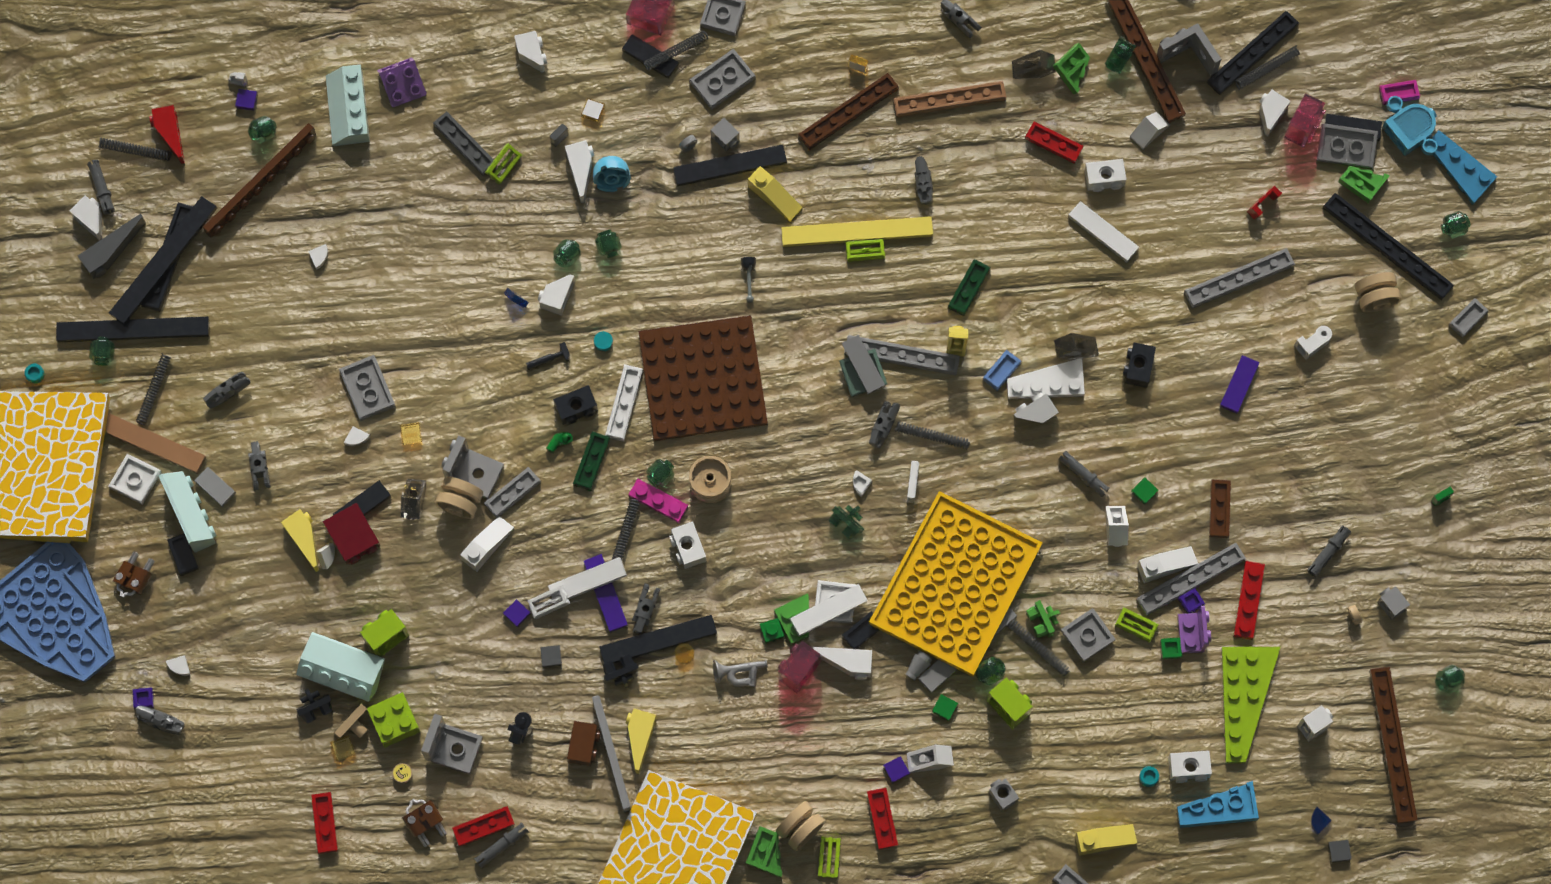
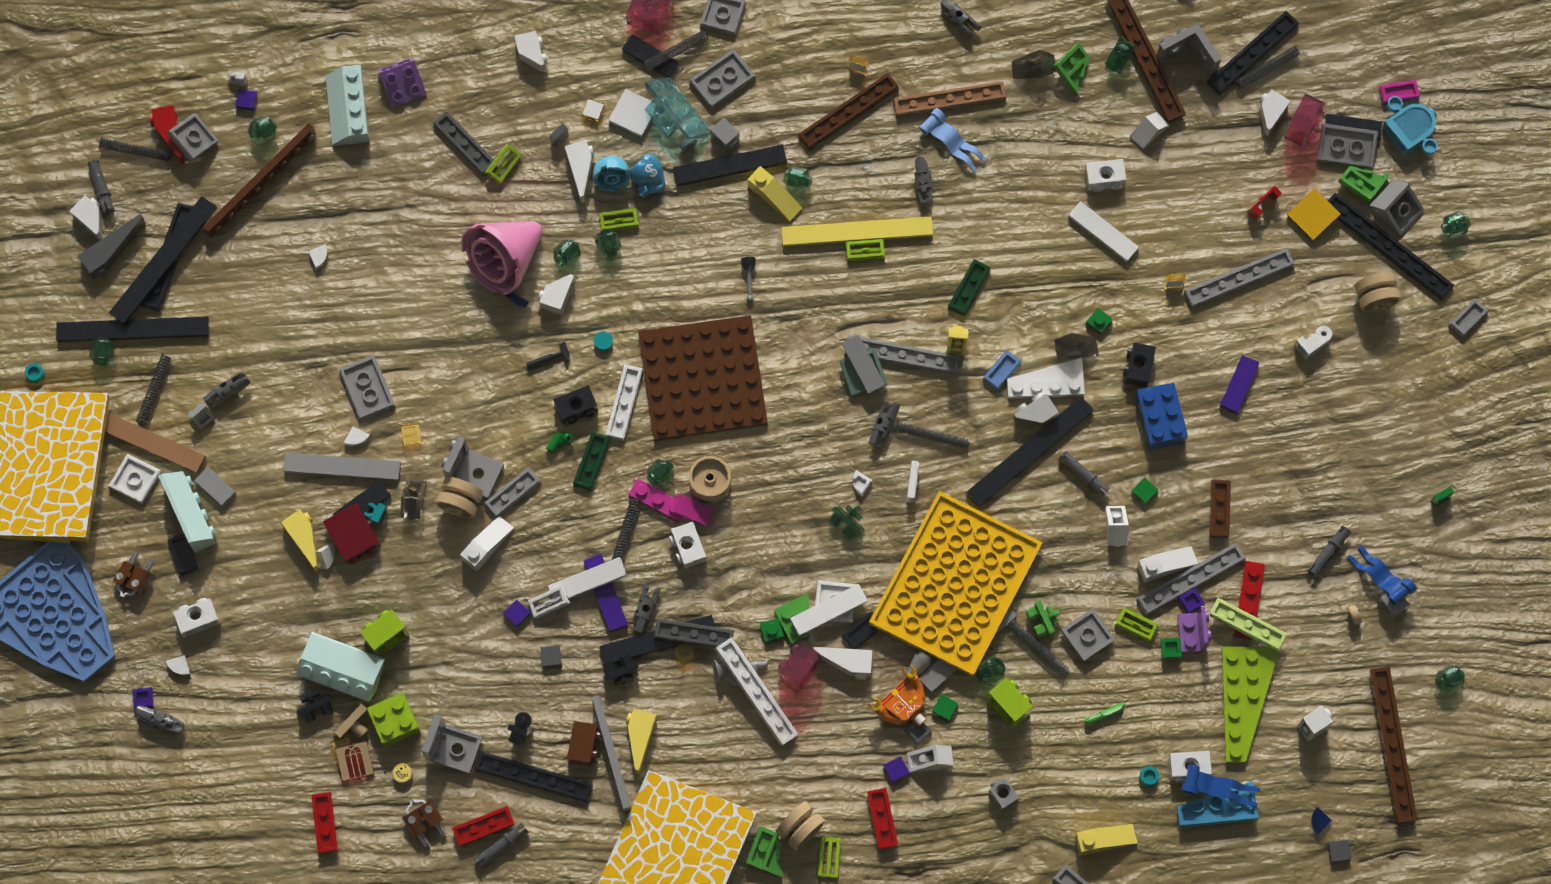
(192, 137): none -> light grey tile
(201, 416): none -> light grey tile
(207, 619): none -> white brick
(257, 458): dark grey hinge -> none
(342, 466): none -> light grey tile
(354, 761): none -> piece
(378, 514): none -> teal tile
(500, 252): none -> bright pink cone
(533, 776): none -> black tile
(619, 220): none -> lime tile
(631, 113): none -> white tile
(648, 175): none -> dark azure piece
(673, 111): none -> clear light blue bracket
(691, 633): none -> dark grey tile
(693, 510): none -> dark pink tile
(756, 691): none -> white plate
(797, 179): none -> clear green head
(903, 702): none -> orange torso
(916, 733): none -> dark grey tile
(950, 137): none -> light blue flag
(1029, 451): none -> black tile
(1054, 142): red plate -> none
(1099, 321): none -> green plate
(1104, 714): none -> bright green piece
(1161, 416): none -> blue brick
(1175, 280): none -> clear yellow tile
(1215, 786): none -> blue flag
(1248, 624): none -> yellowish green tile
(1313, 214): none -> yellow tile
(1384, 578): none -> blue flag
(1397, 207): none -> light grey slope
(1463, 168): dark azure wing -> none

